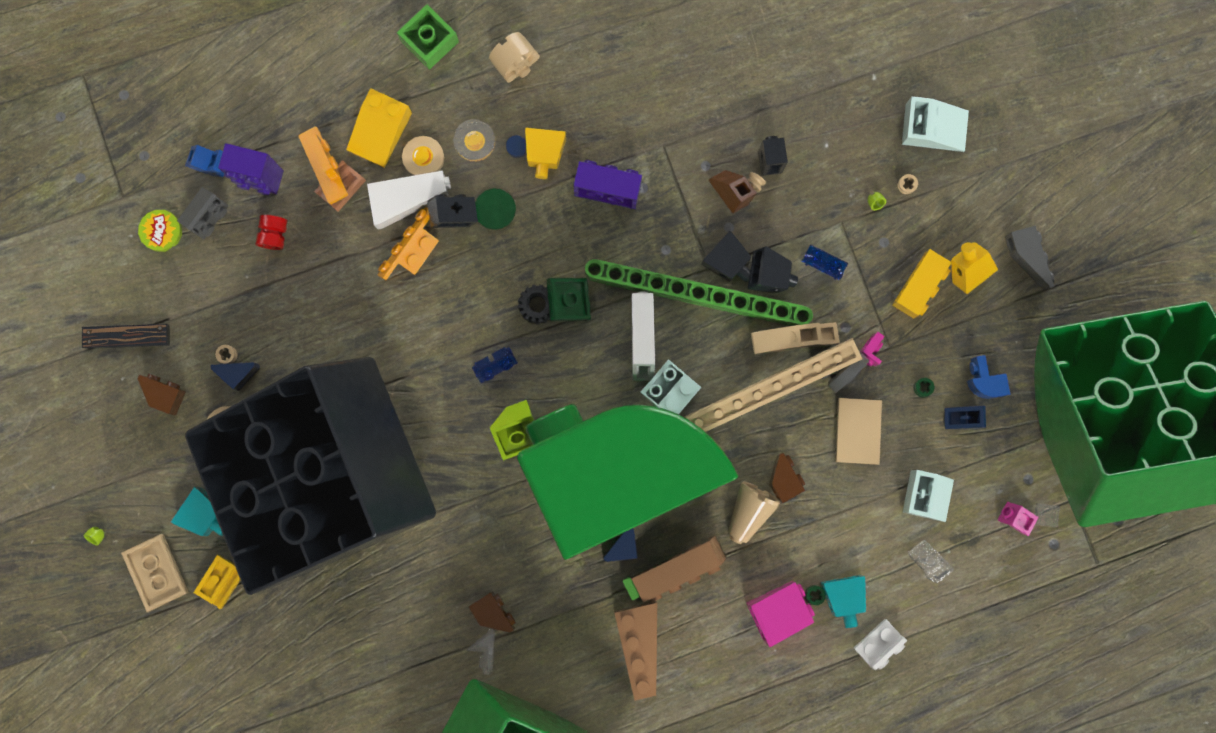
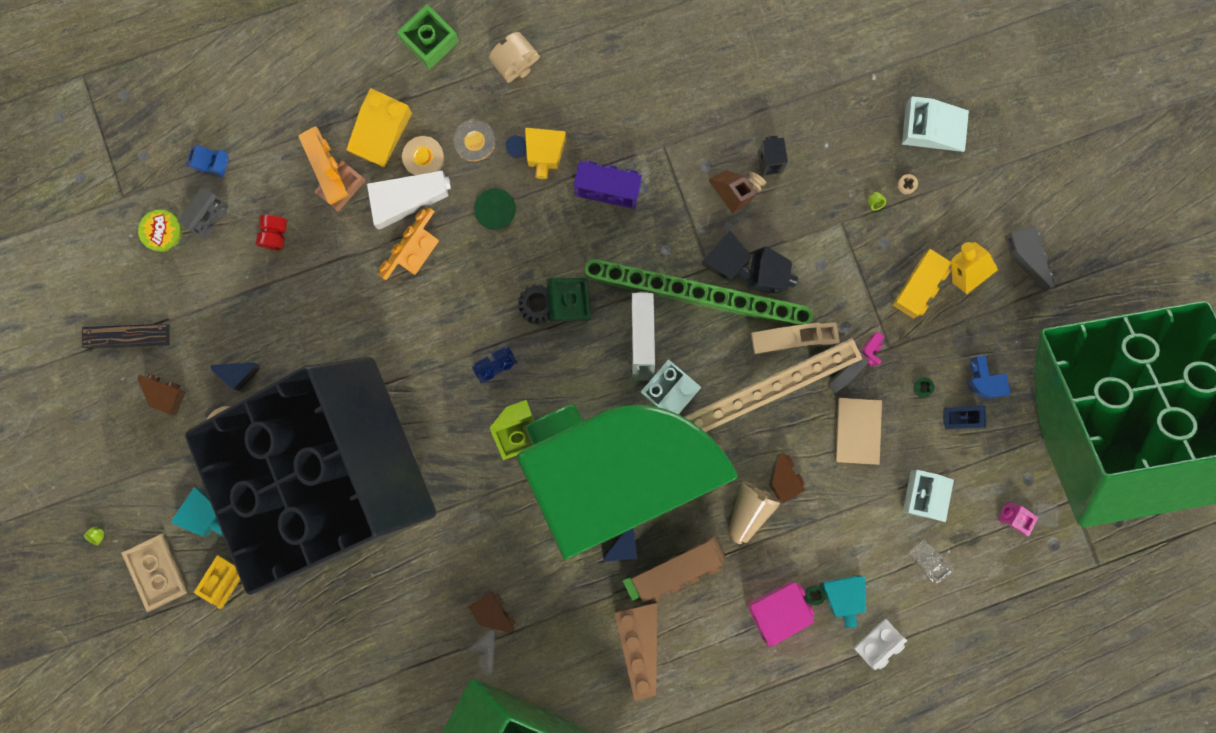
(220, 357): tan bush -> none
(251, 169): dark purple brick -> none
(452, 211): black brick -> none
(824, 262): clear blue hinge -> none

